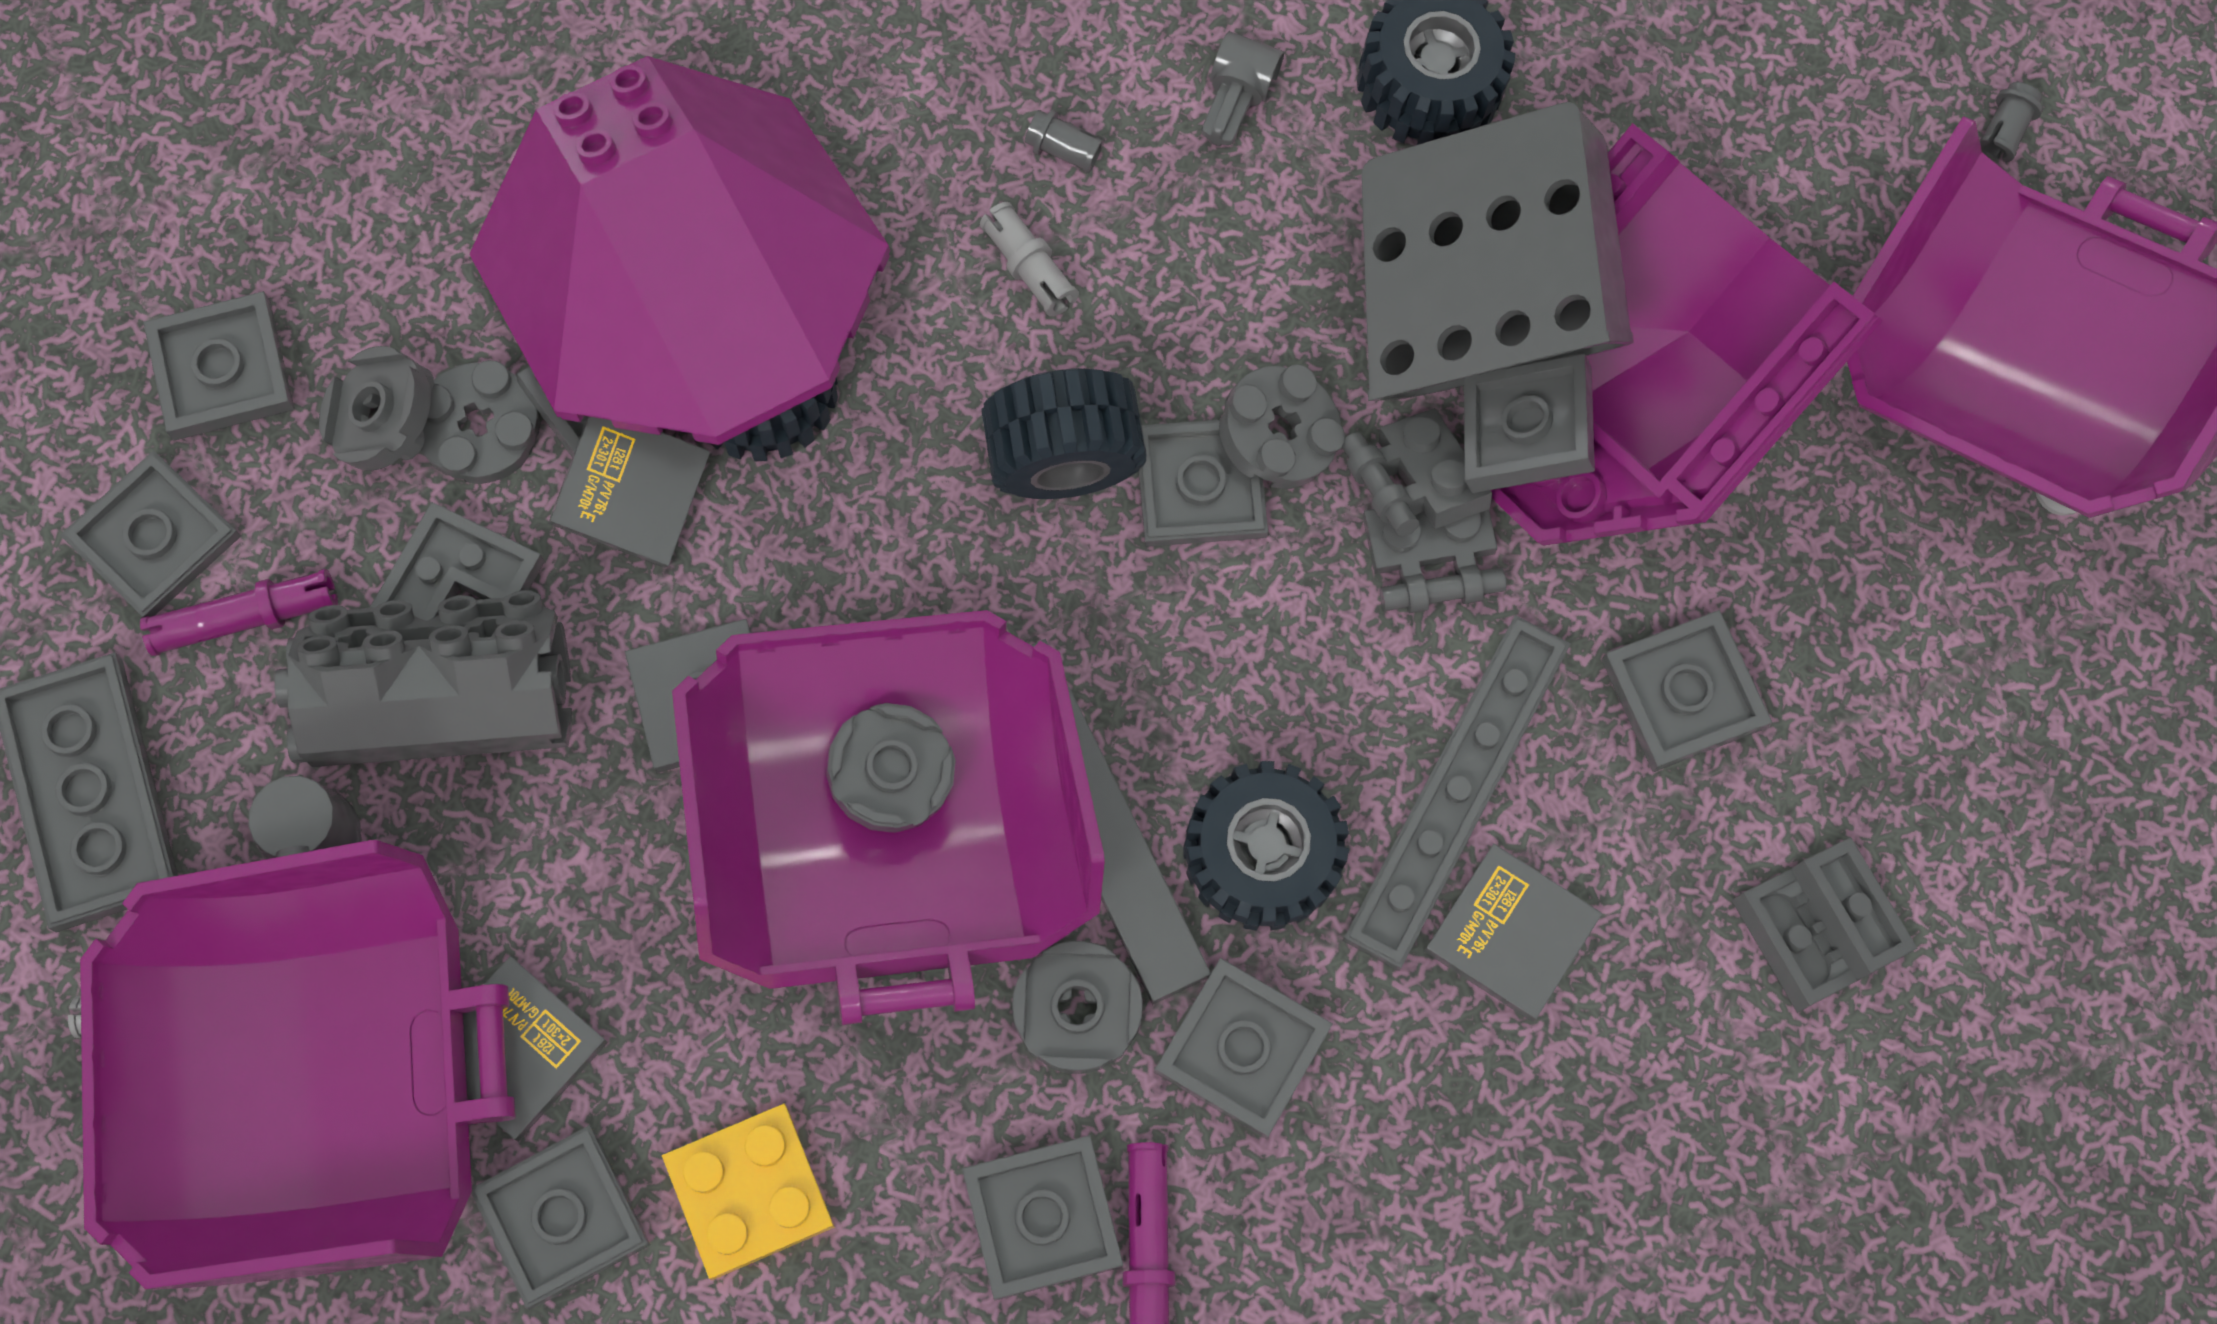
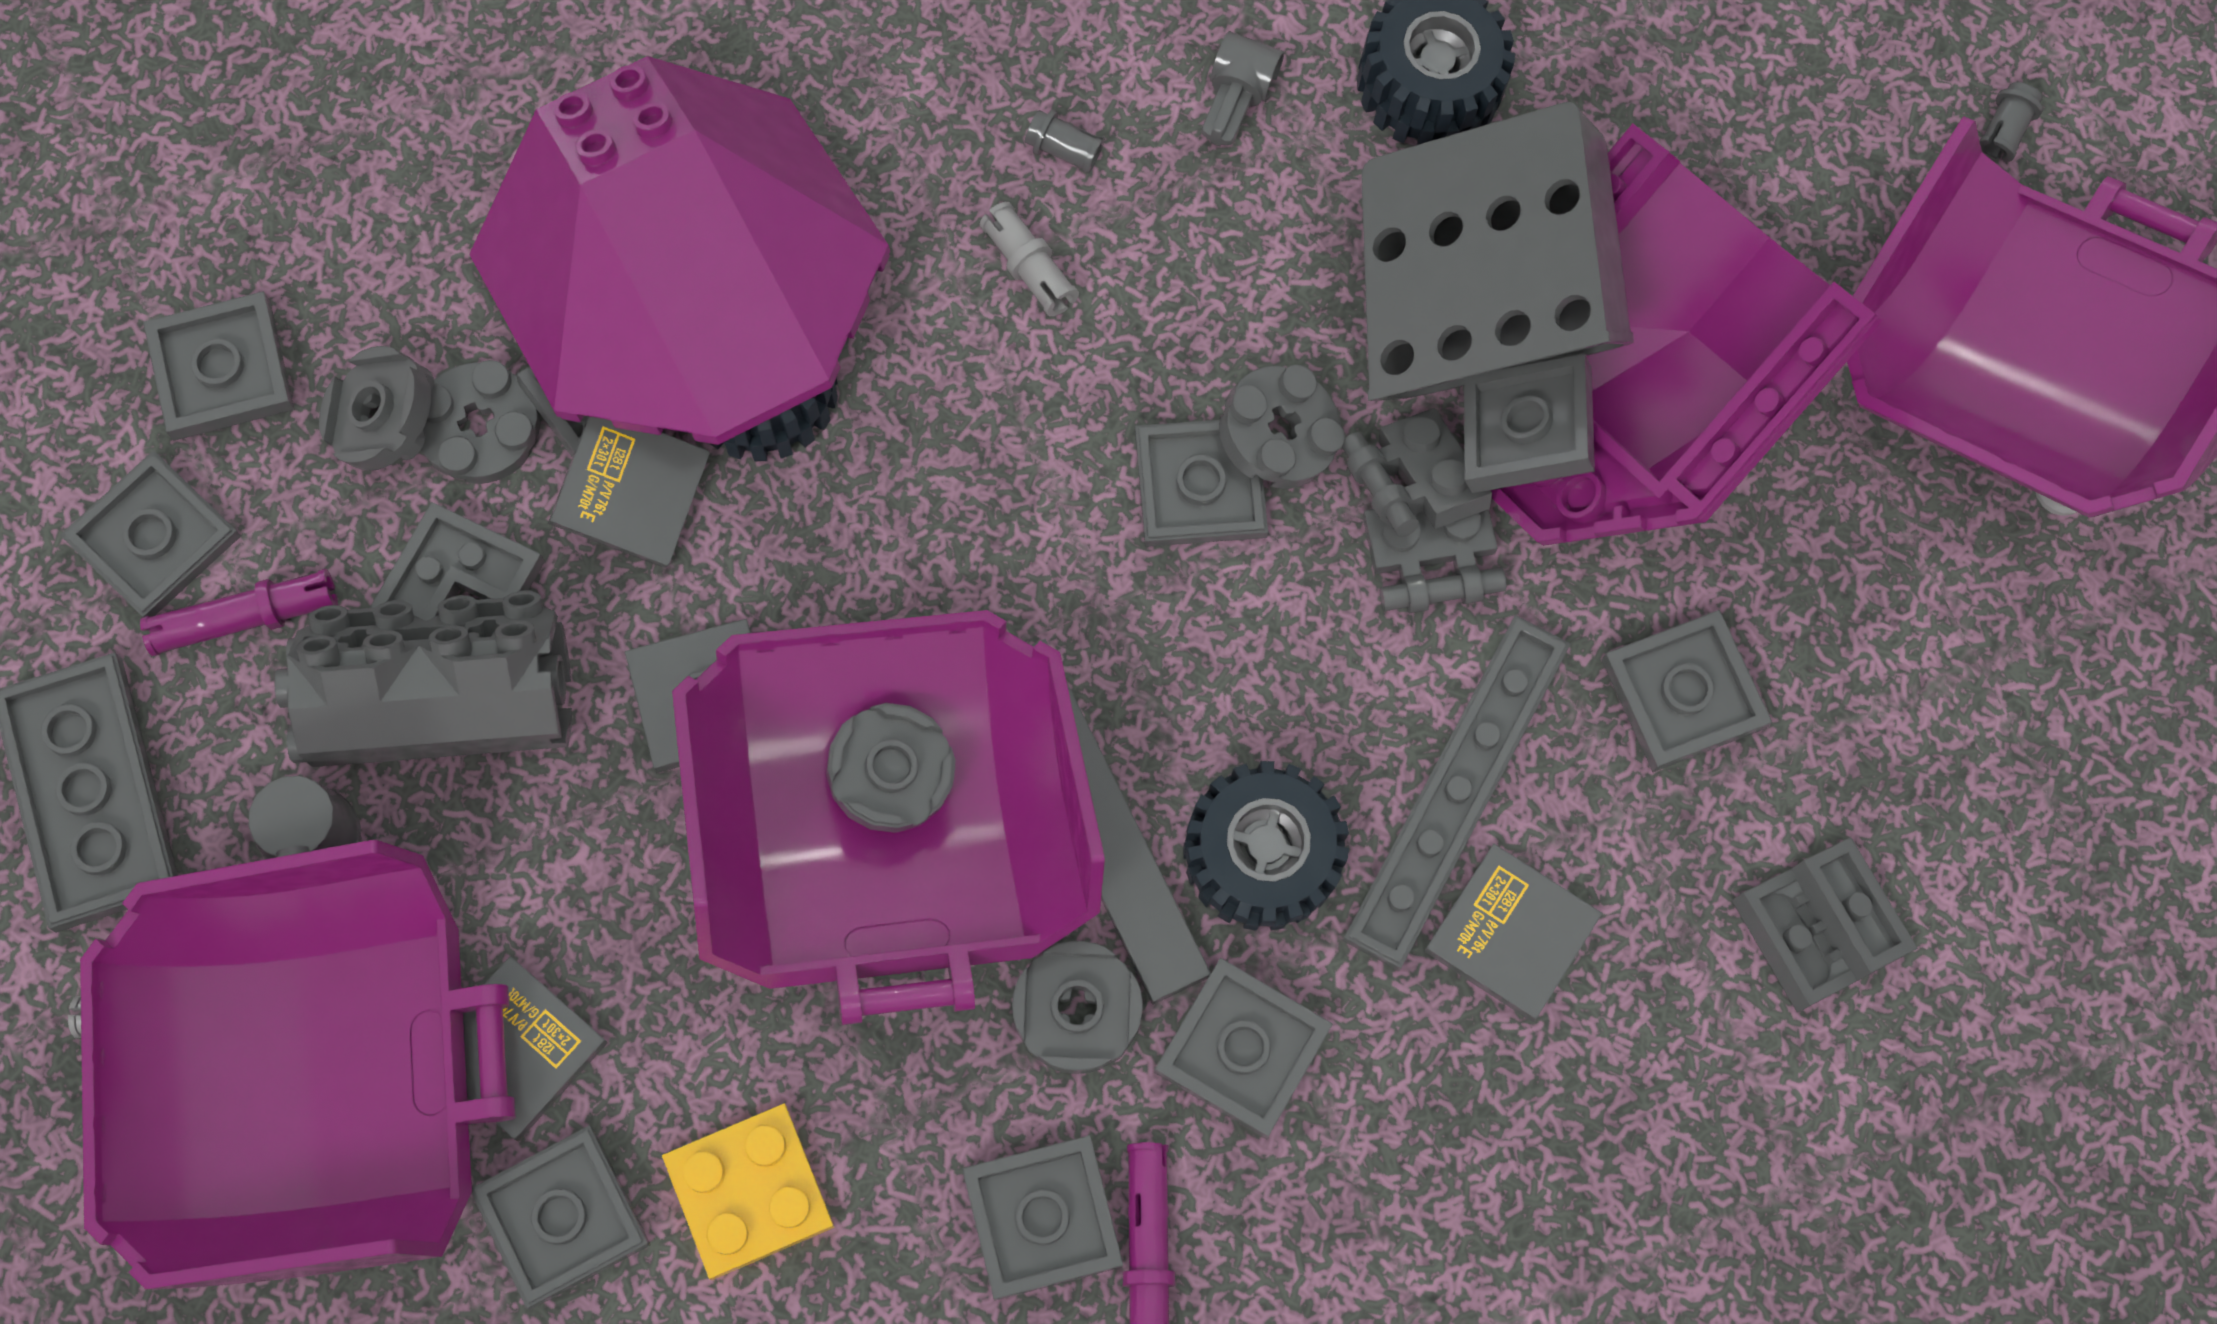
(1063, 433): black wheel -> none

